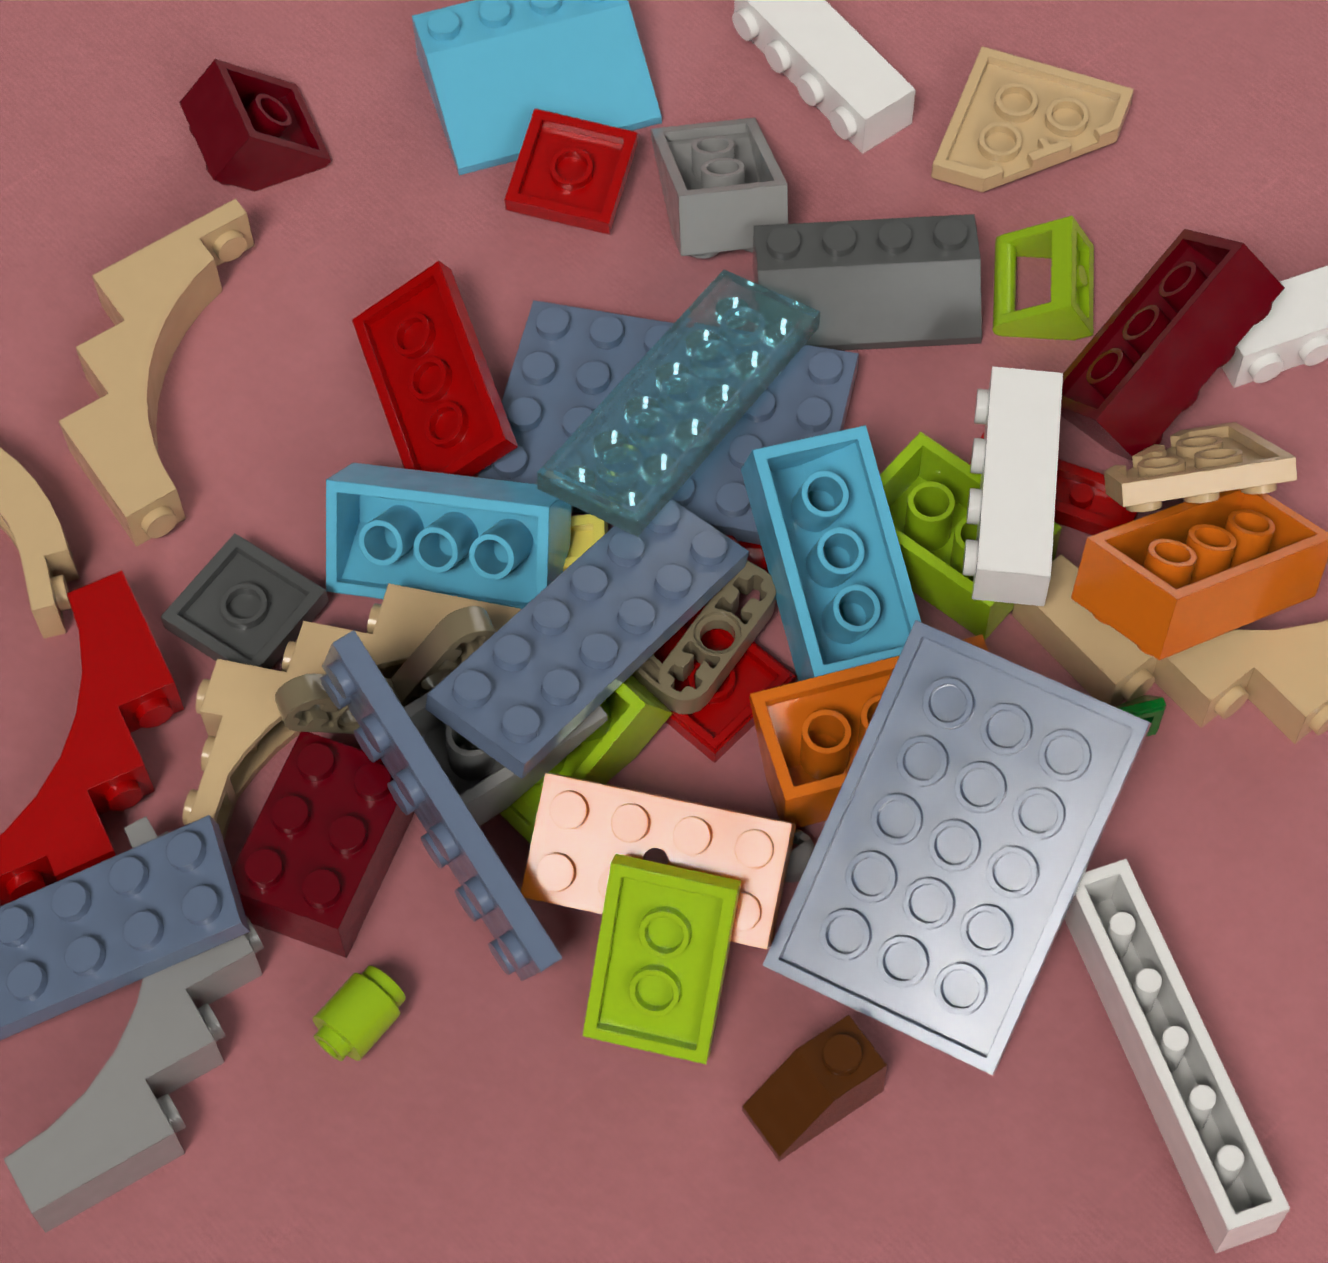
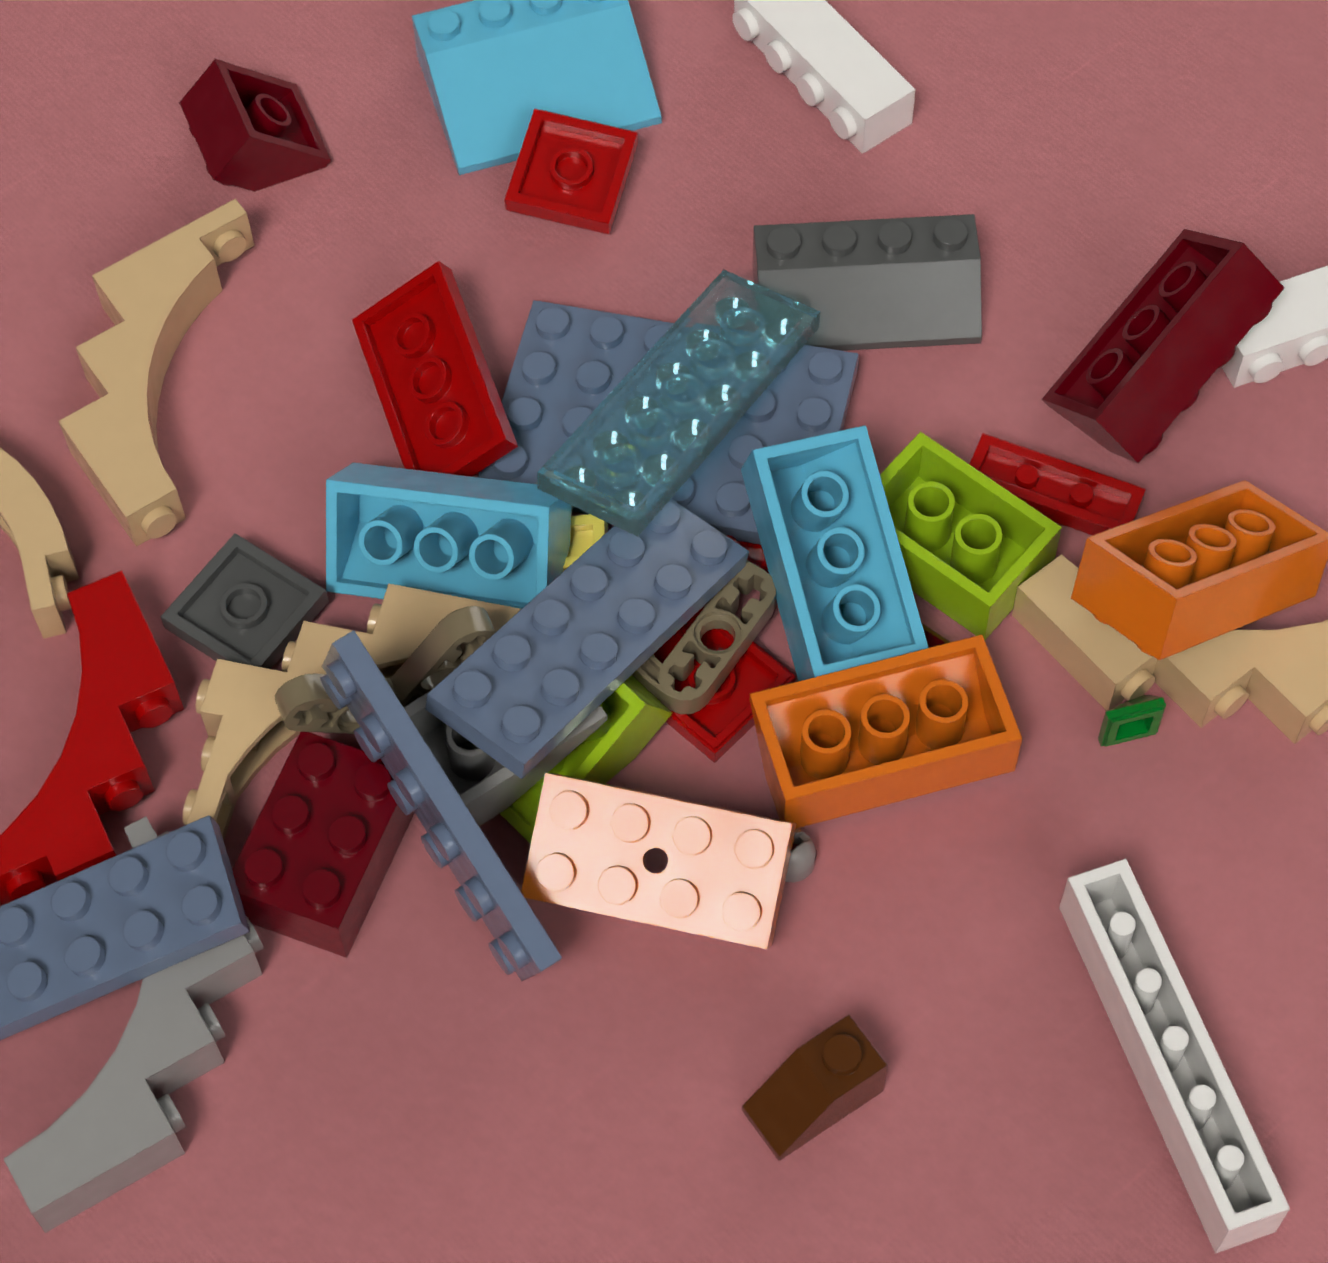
(358, 1014): lime brick -> none
(661, 958): lime plate -> none
(718, 184): light grey slope -> none
(956, 846): plate -> none
(1016, 488): white brick -> none
(1024, 119): tan plate -> none
(1072, 282): lime tile -> none
(1200, 467): tan plate -> none

